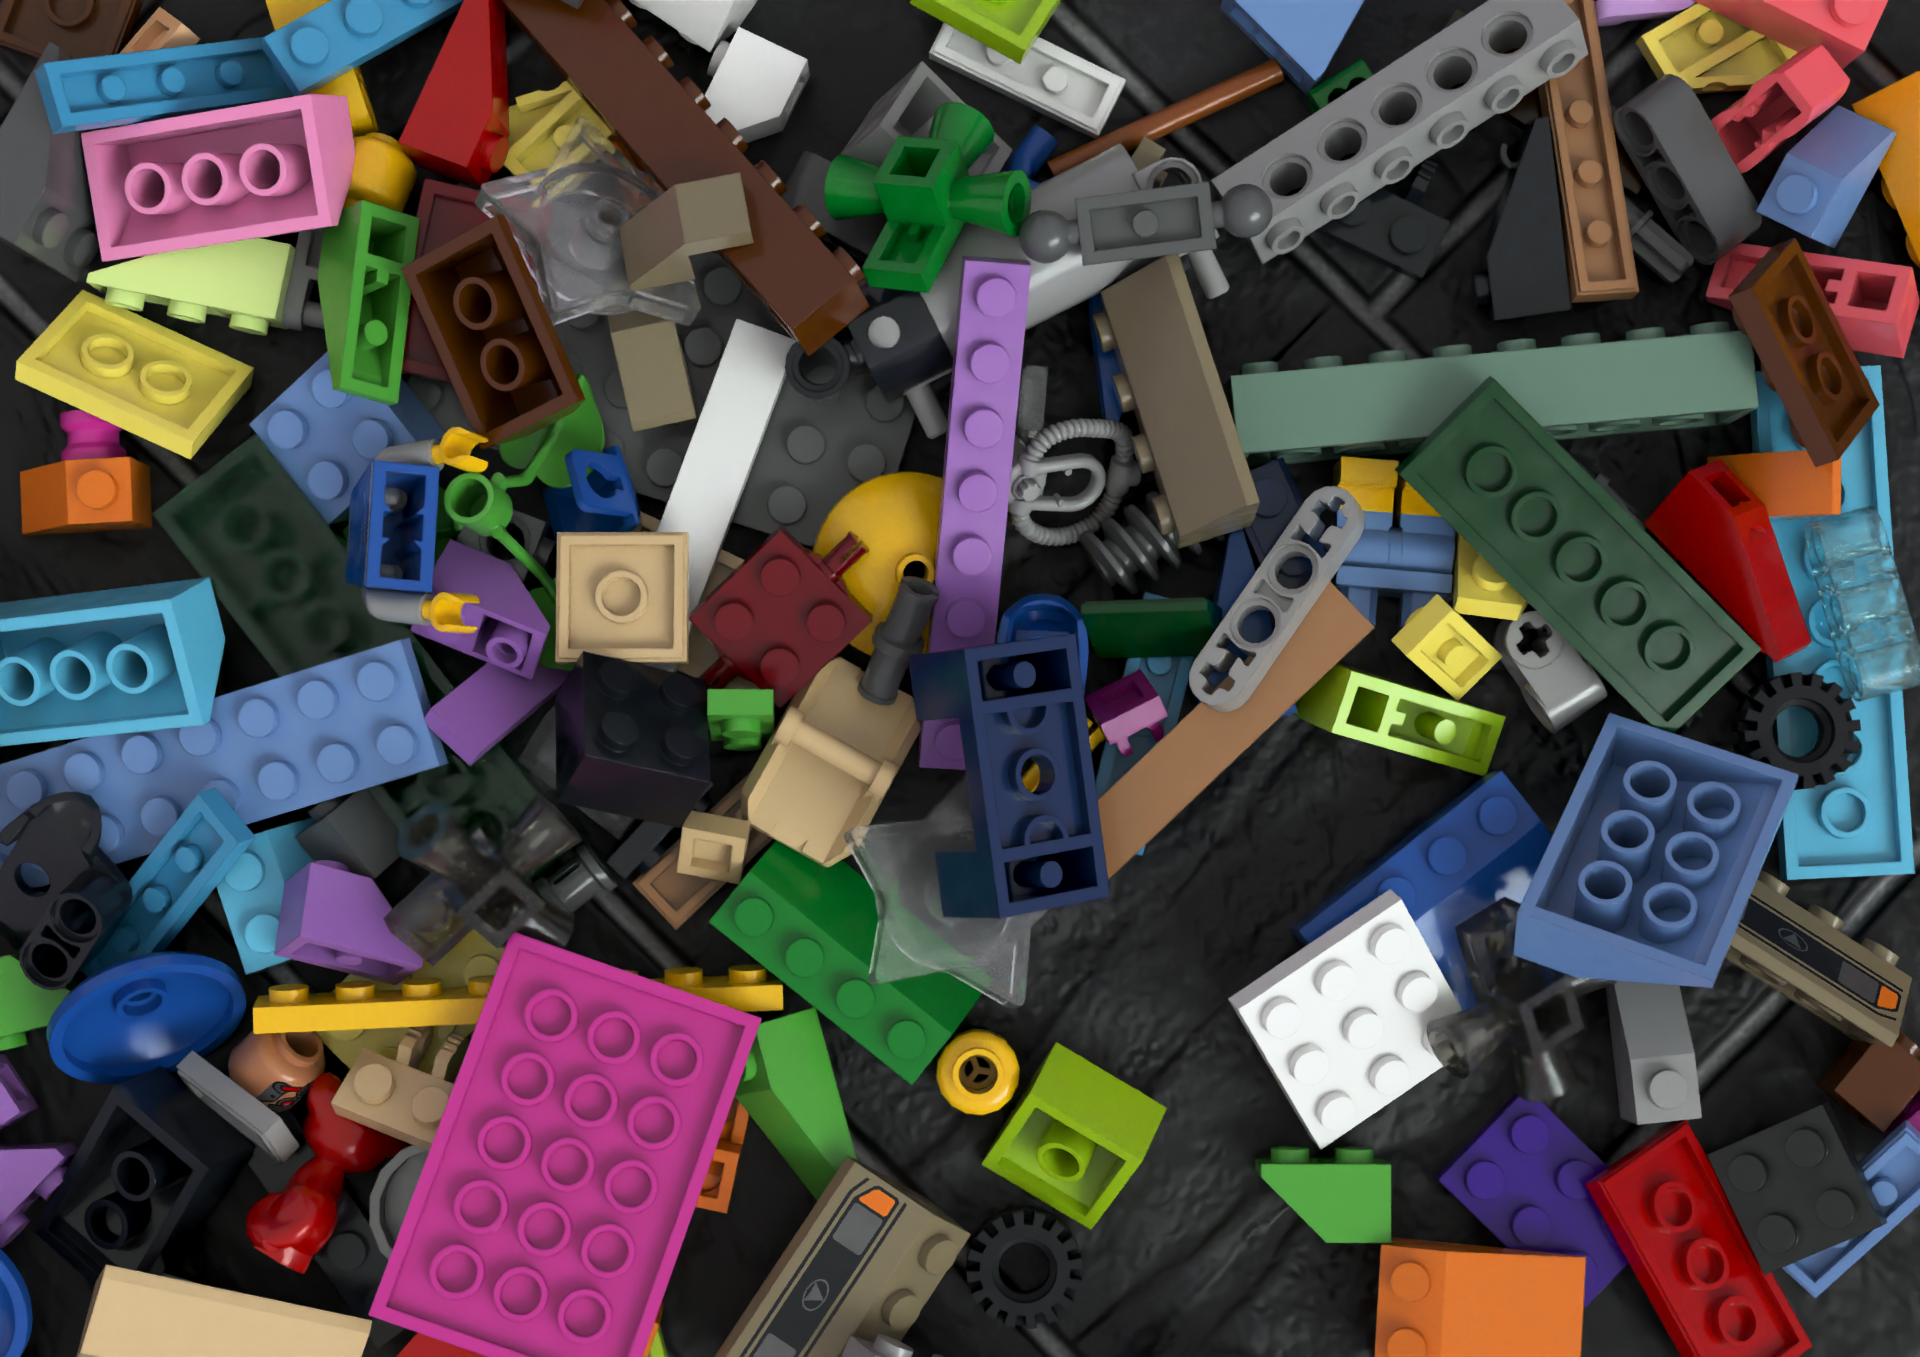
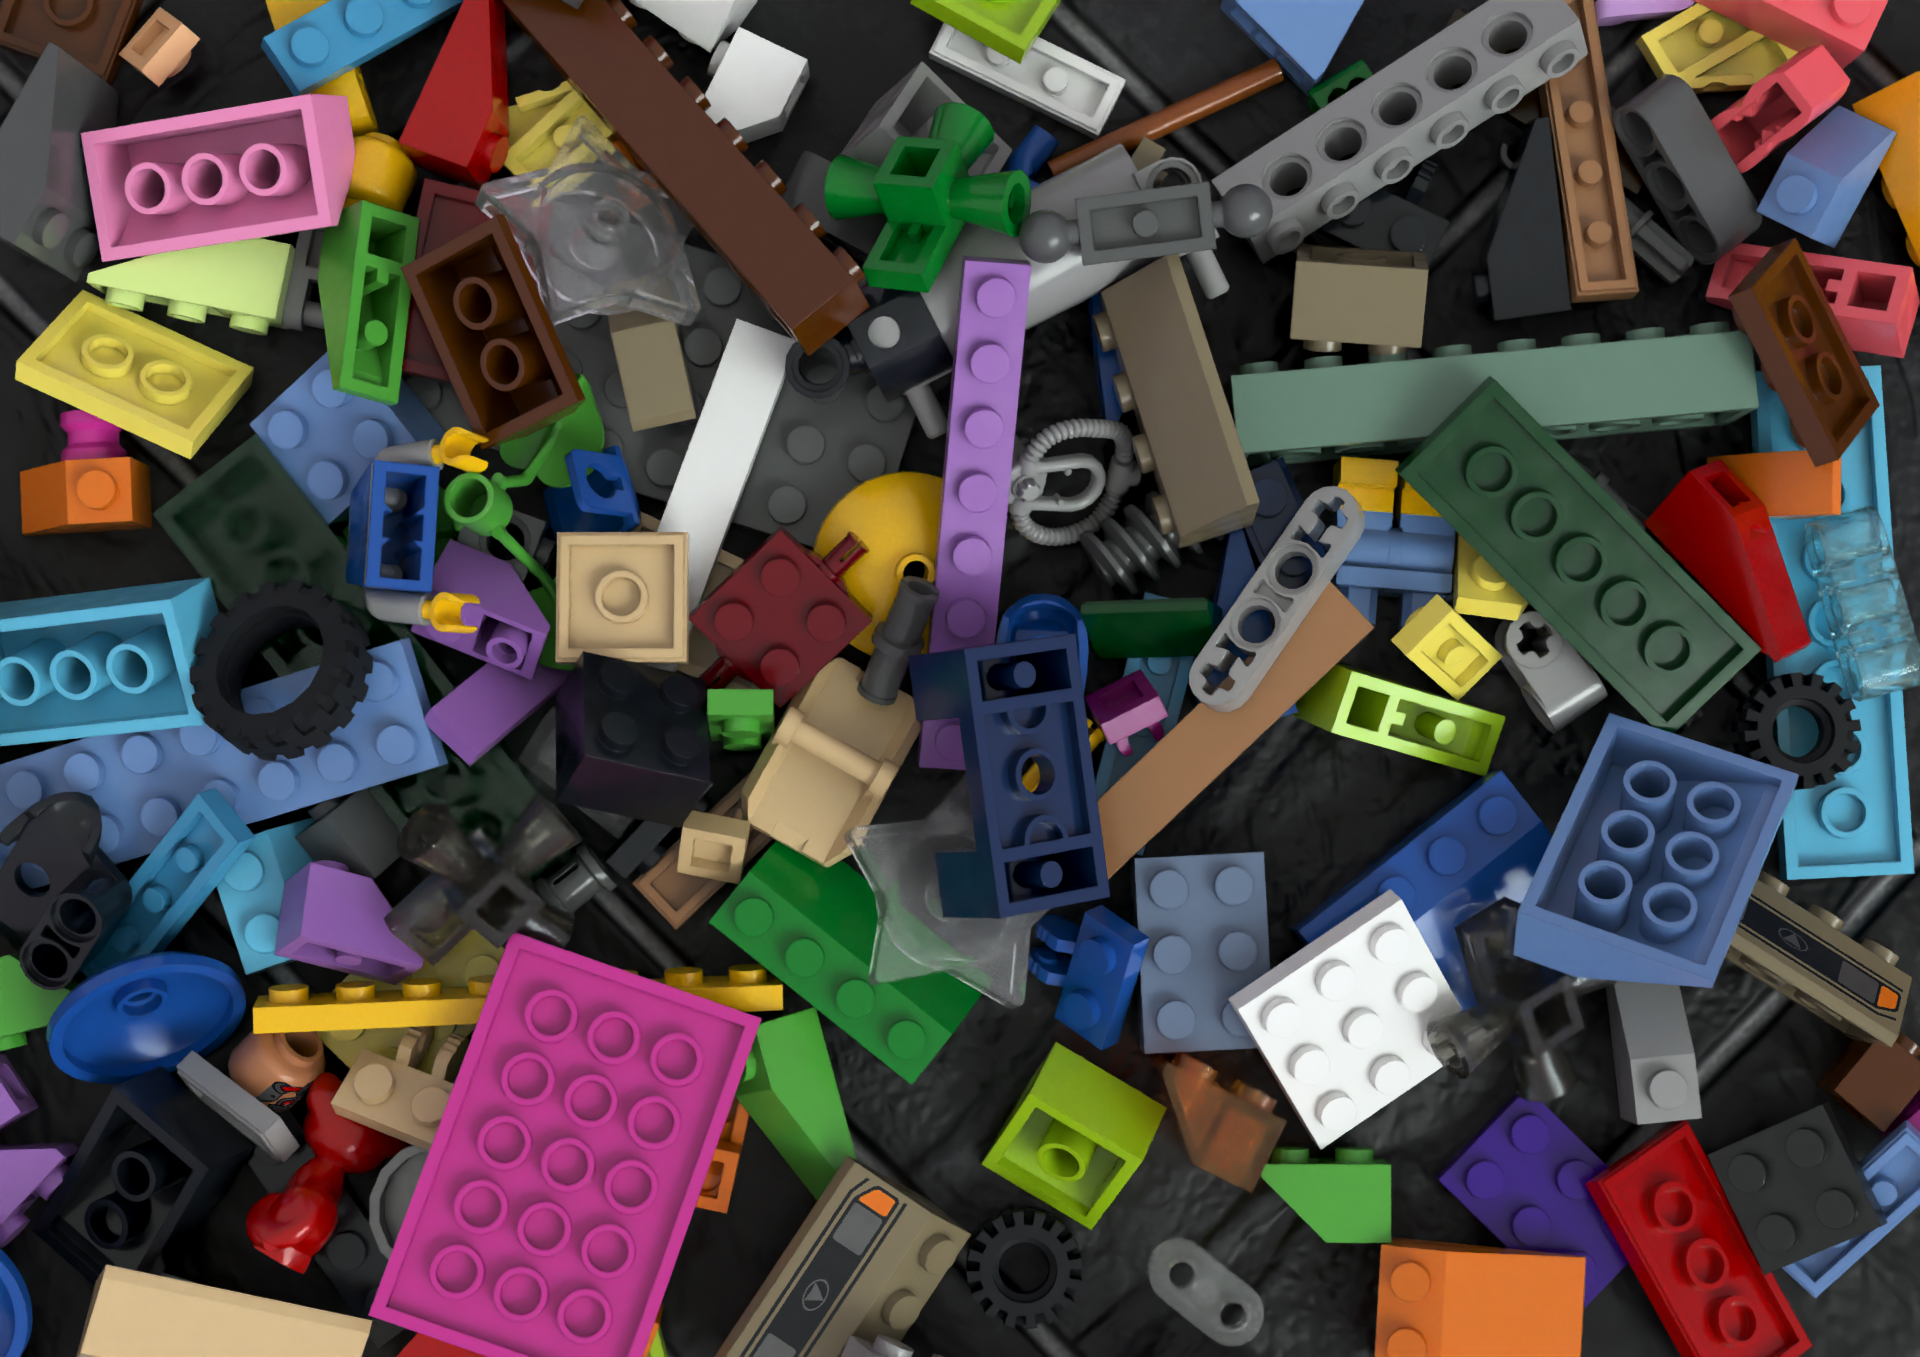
(156, 84): dark azure plate -> none
(243, 632): none -> black tyre
(684, 223): dark tan slope -> none
(983, 1095): yellow head -> none
(1032, 401): clear tile -> none
(1097, 977): none -> blue hinge
(1202, 948): none -> sand blue brick
(1206, 1292): none -> clear plate
(1219, 1126): none -> clear orange slope
(1359, 298): none -> dark tan brick

